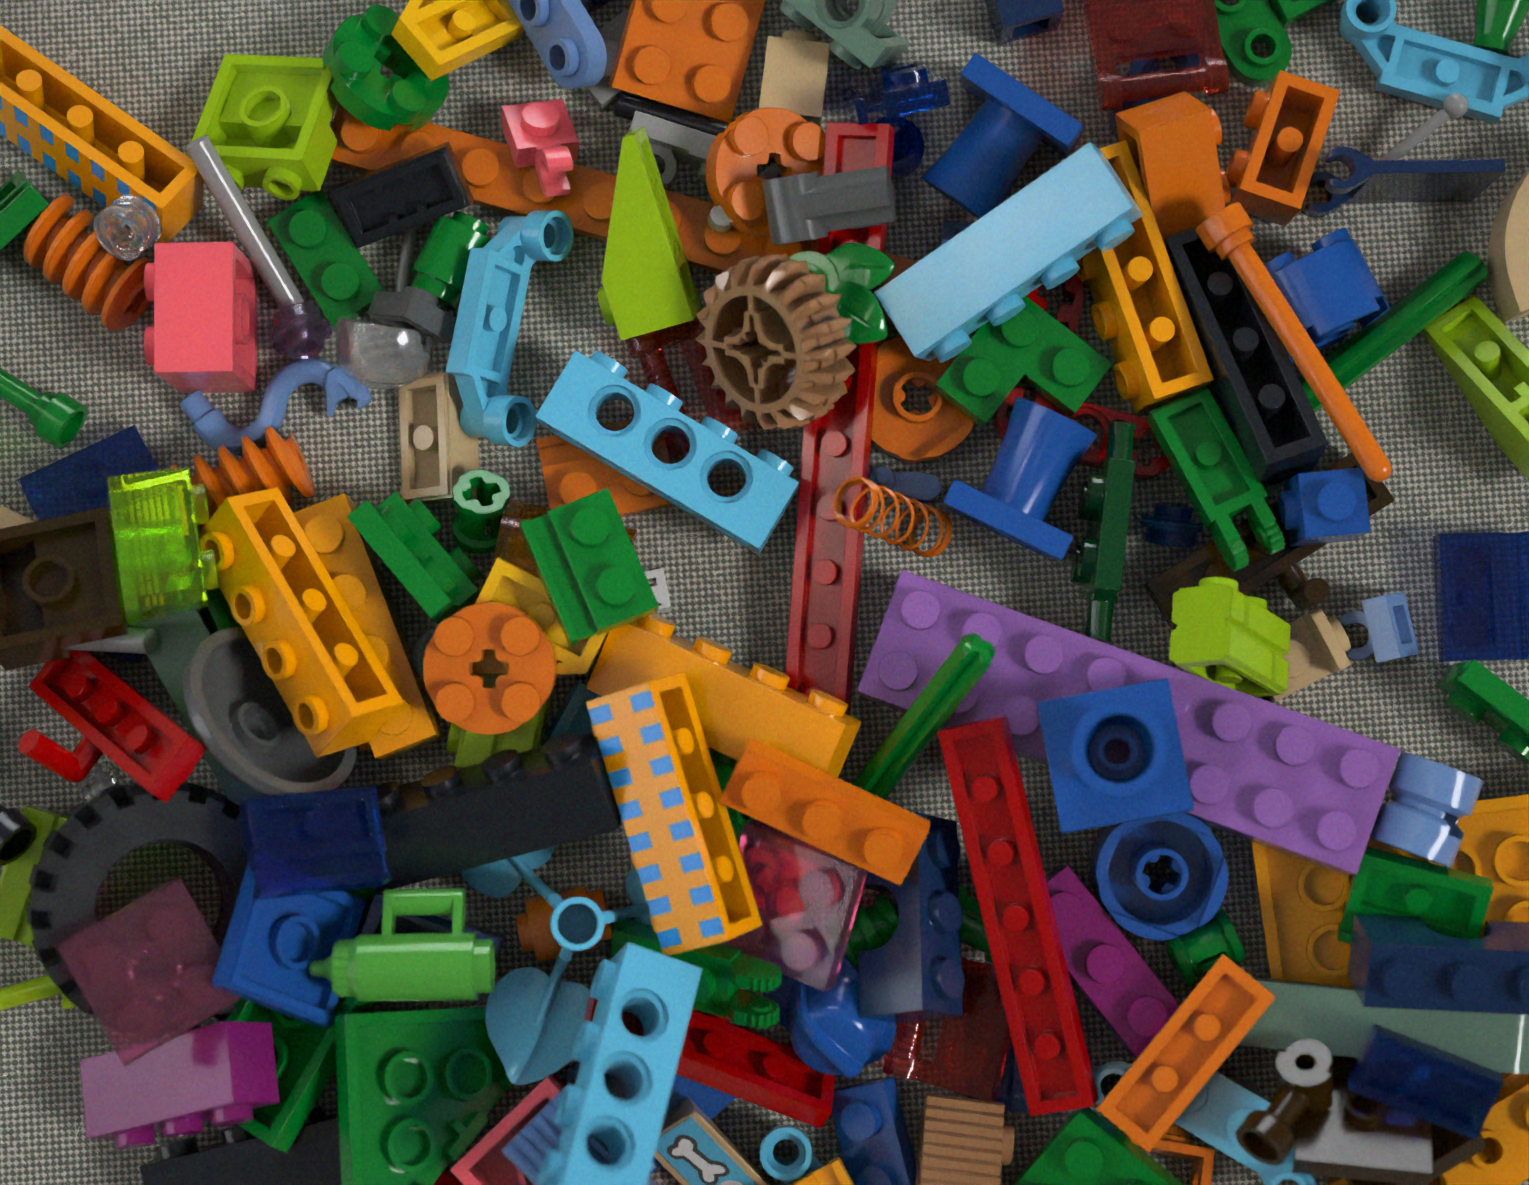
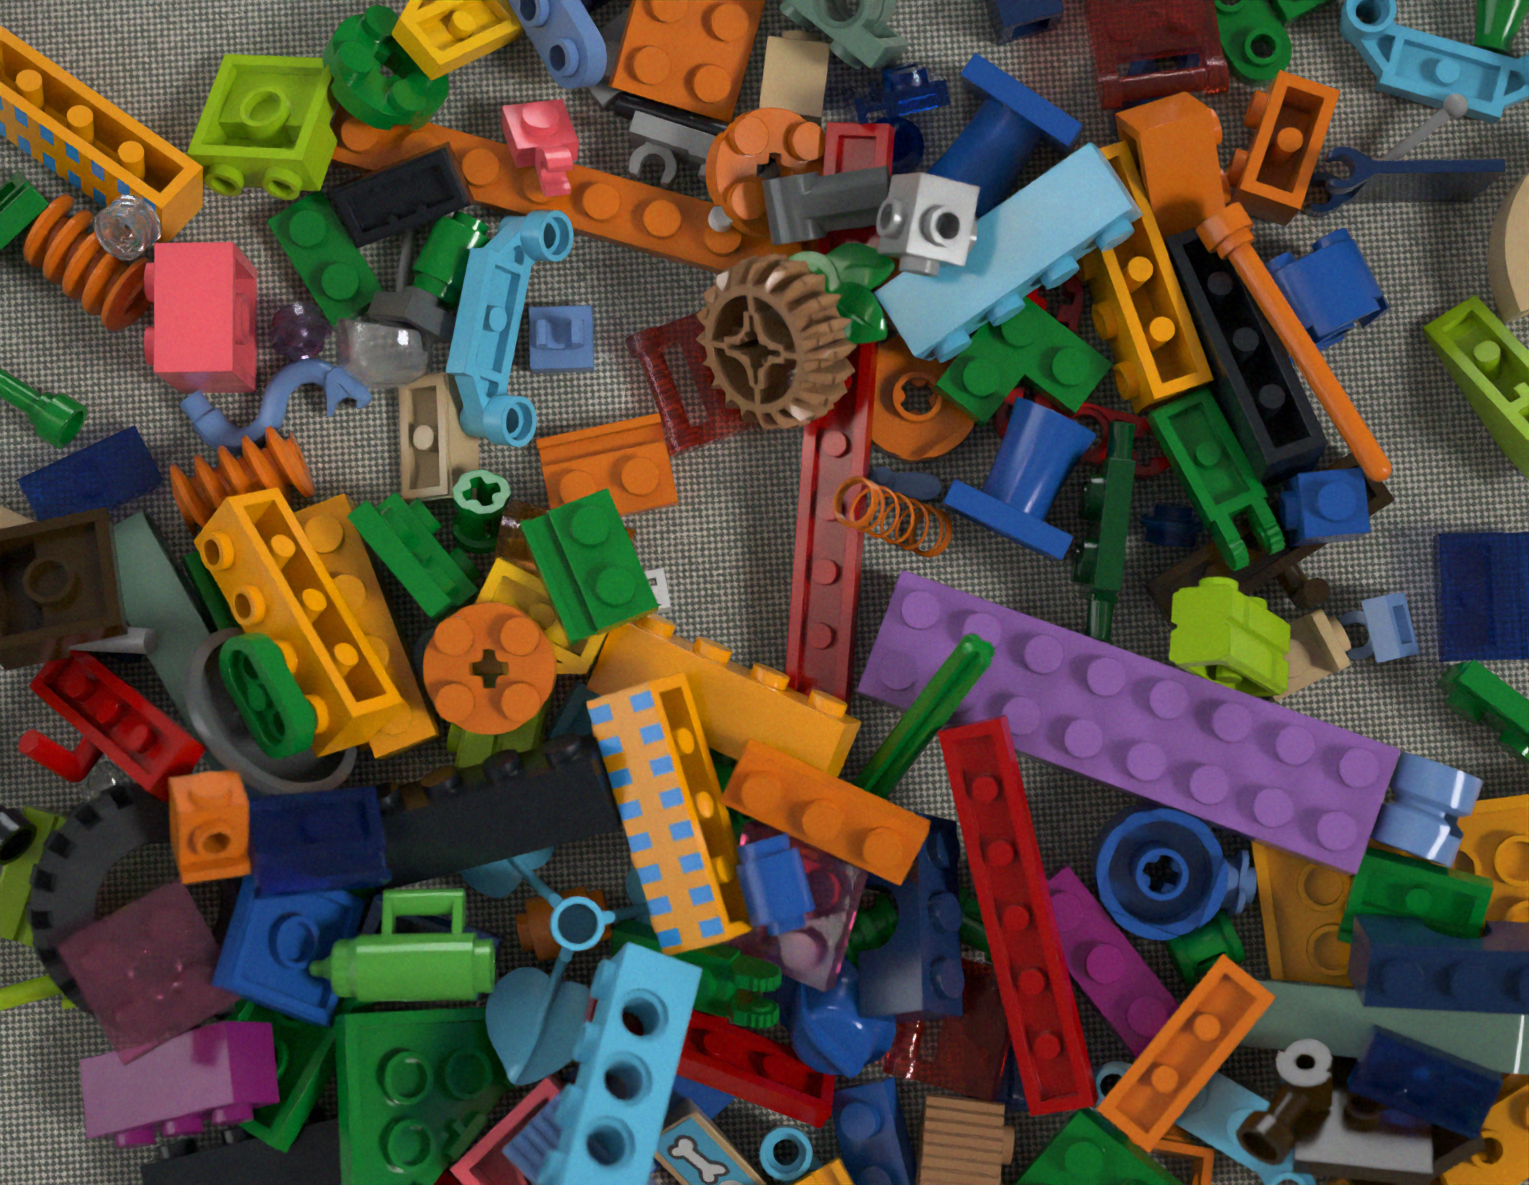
(159, 543): clear neon green slope -> none
(209, 826): none -> orange brick
(243, 222): light grey bar -> none
(267, 695): none -> green plate
(561, 339): none -> medium blue tile
(592, 382): medium azure brick -> none
(644, 258): lime slope -> none
(774, 884): none -> blue brick
(927, 222): none -> light grey brick
(1091, 789): blue plant -> none
(1241, 883): none -> medium blue plate
(1403, 321): green axle -> none

